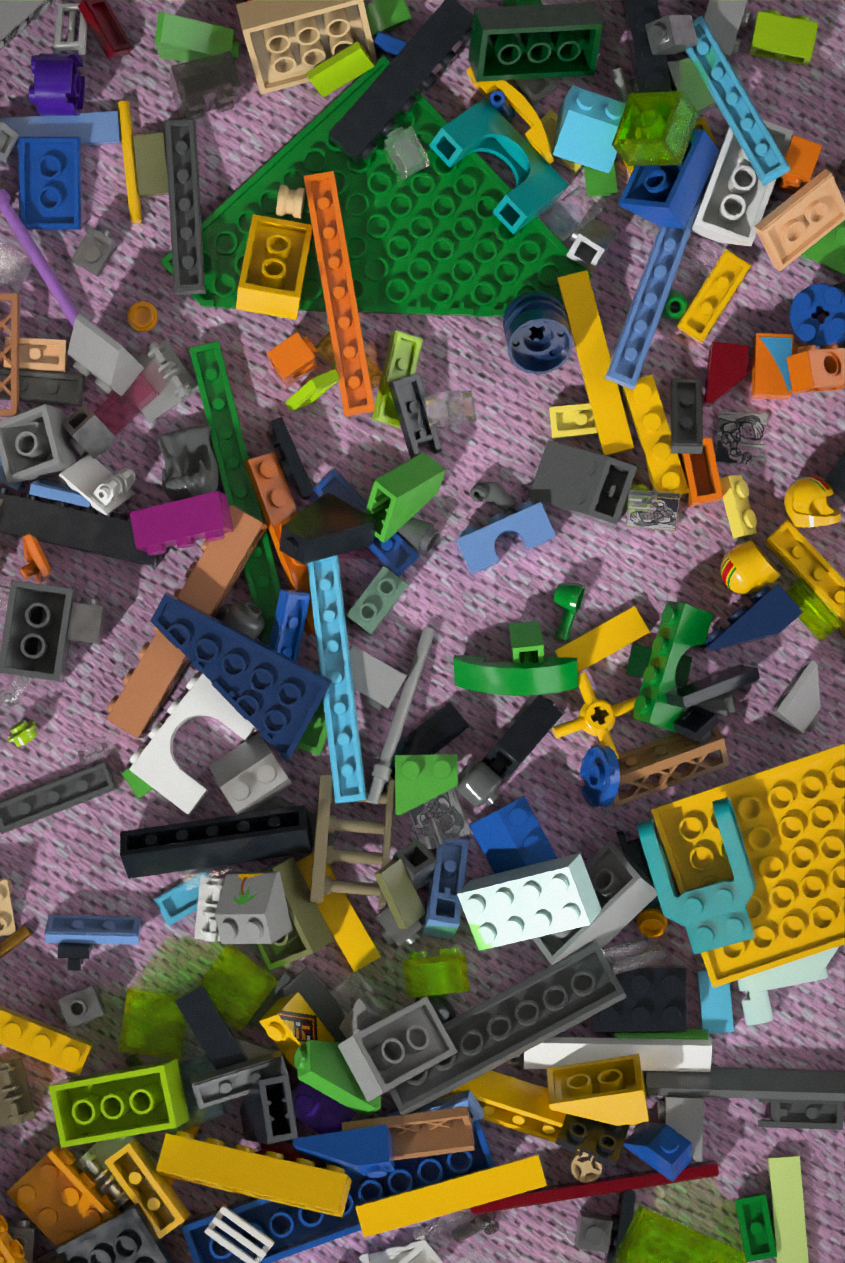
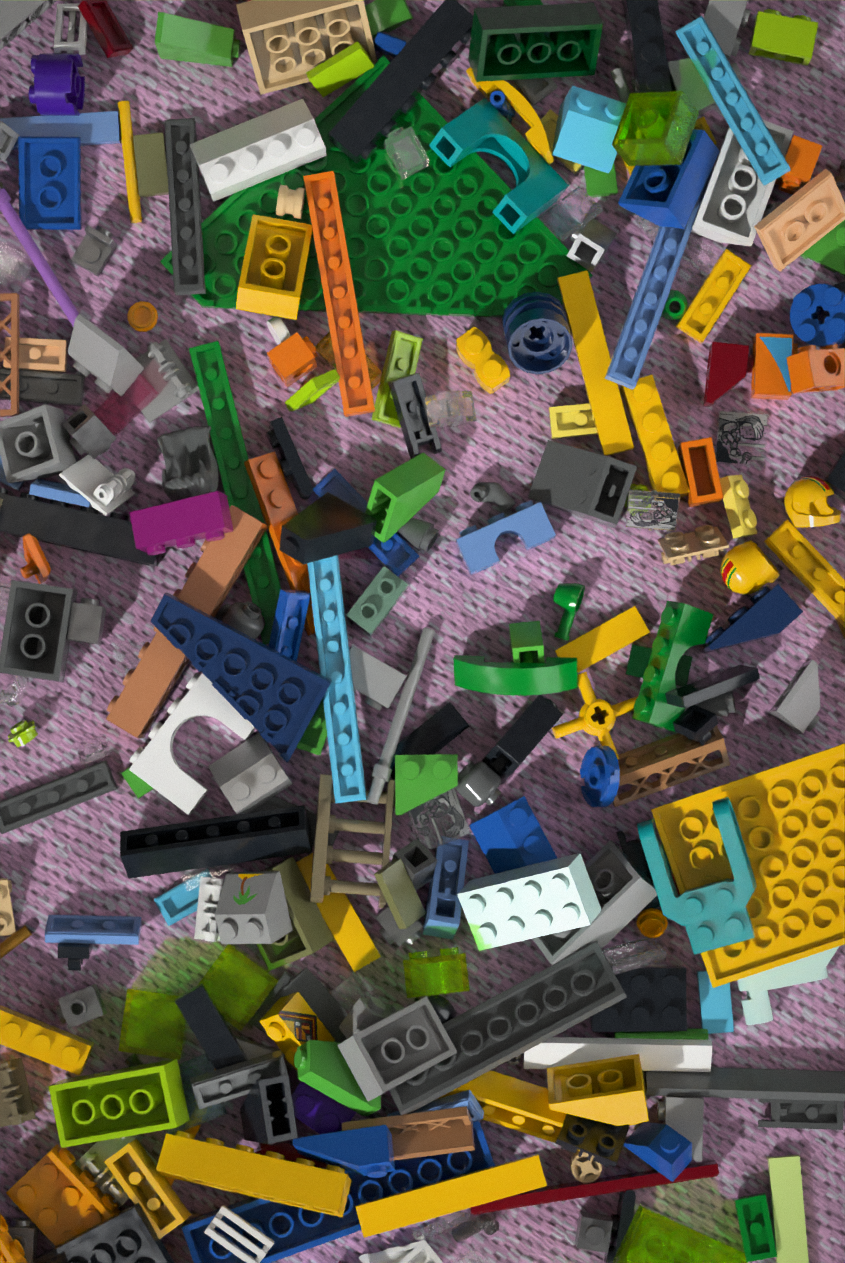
(205, 85): clear smoke piece -> none
(258, 149): none -> white slope
(278, 329): none -> white tile
(477, 354): none -> yellow brick
(671, 34): flat silver brick -> none
(686, 416): dark grey tile -> none
(704, 540): none -> tan hinge
(815, 614): clear neon green tile -> none

